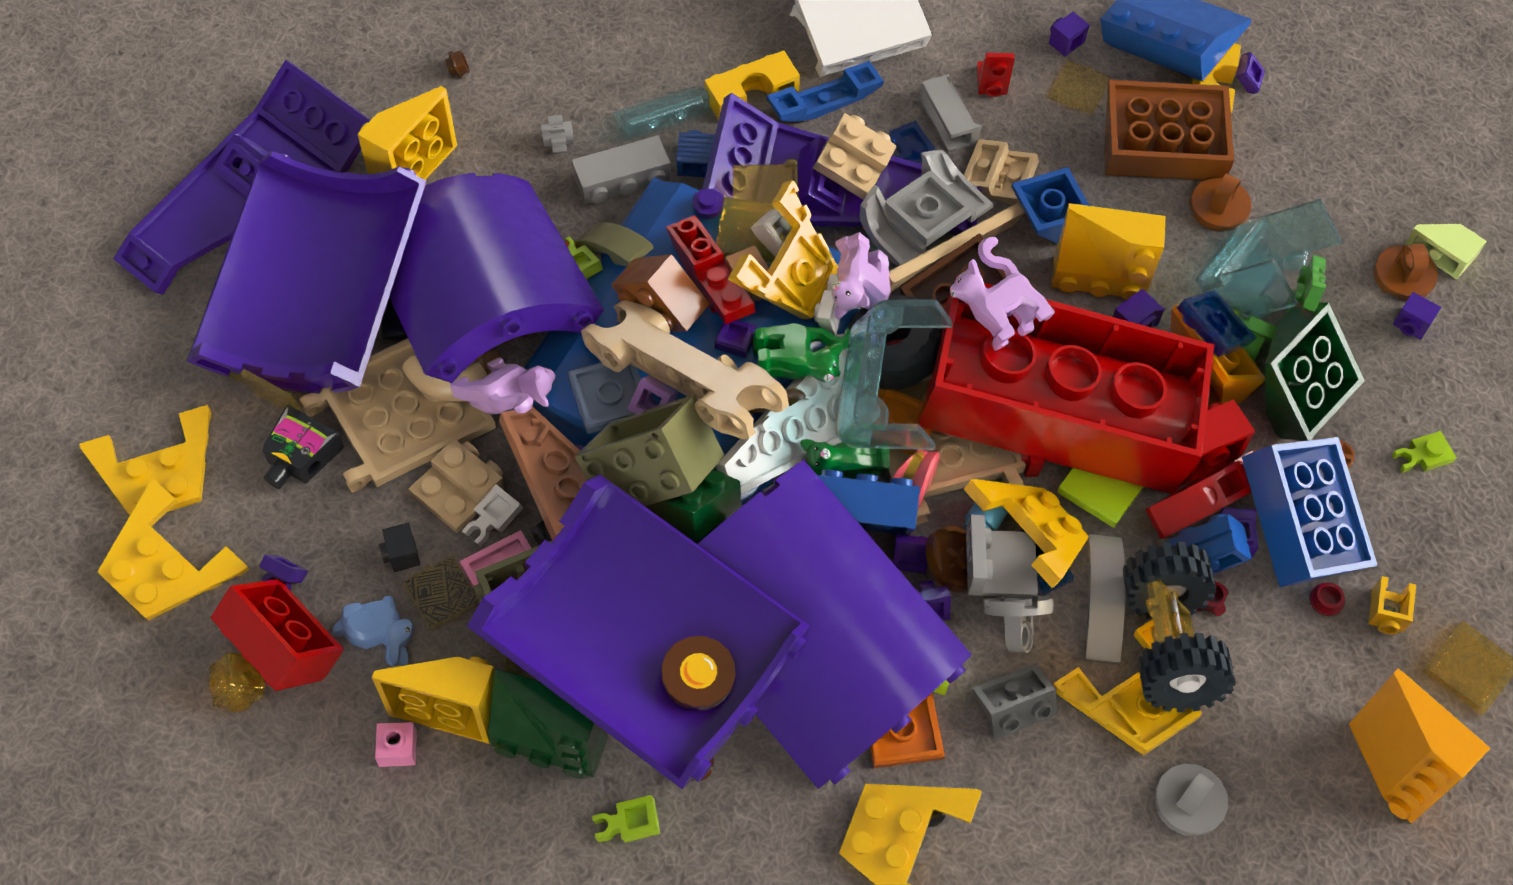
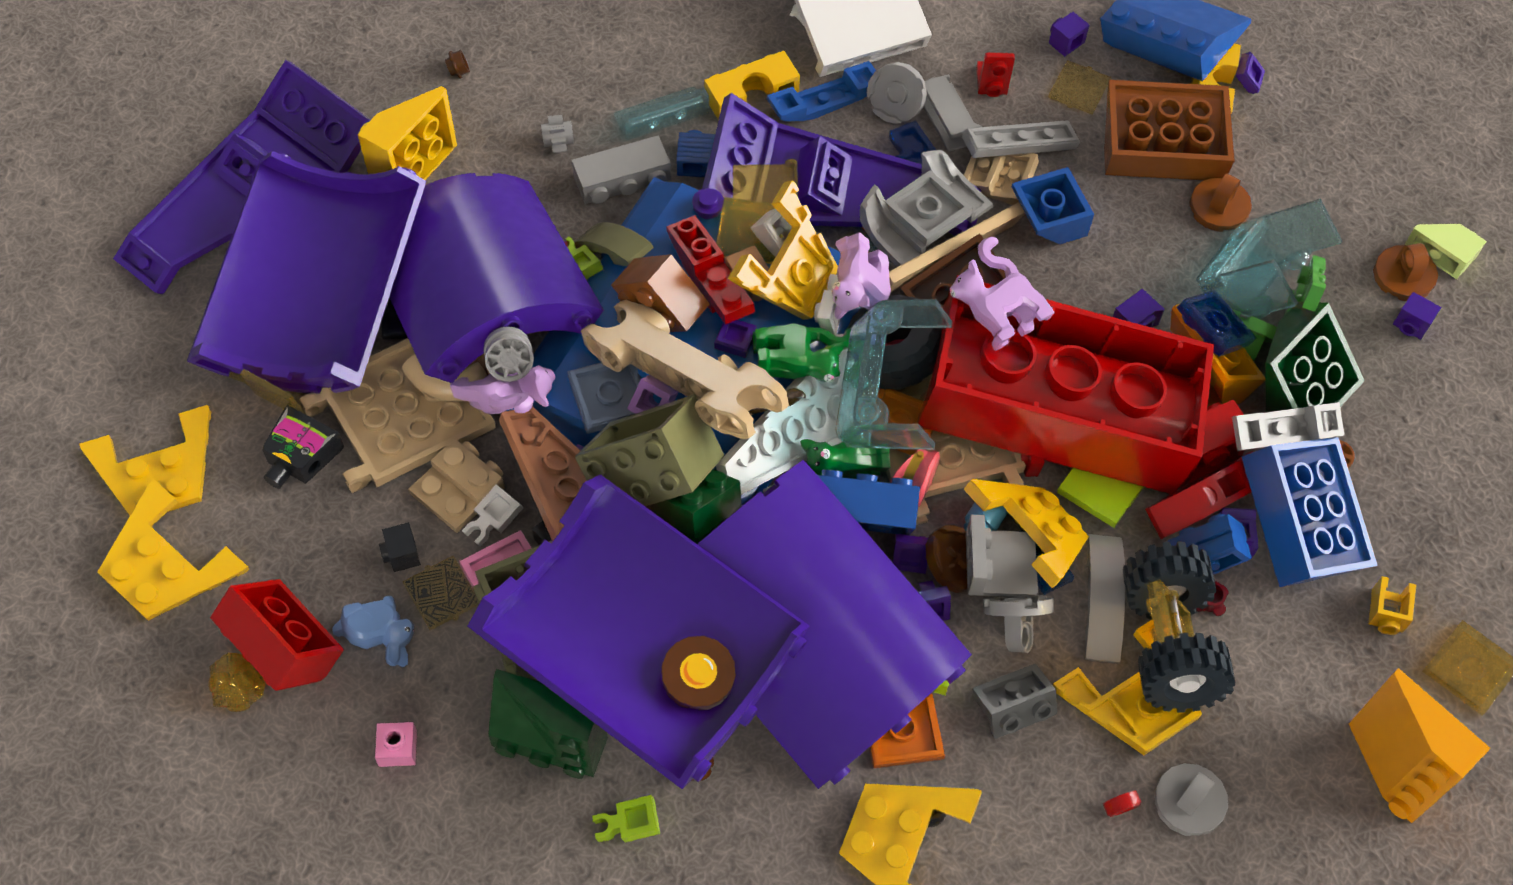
(282, 569): dark purple tile -> none
(440, 694): yellow slope -> none
(508, 352): none -> light grey wheel
(855, 155): tan plate -> none
(896, 92): none -> light grey tile
(1020, 139): none -> light grey tile
(1107, 251): yellow slope -> none
(1122, 803): none -> red tile
(1287, 426): none -> slope
(1327, 599): dark red plate -> none
(1429, 451): lime plate -> none

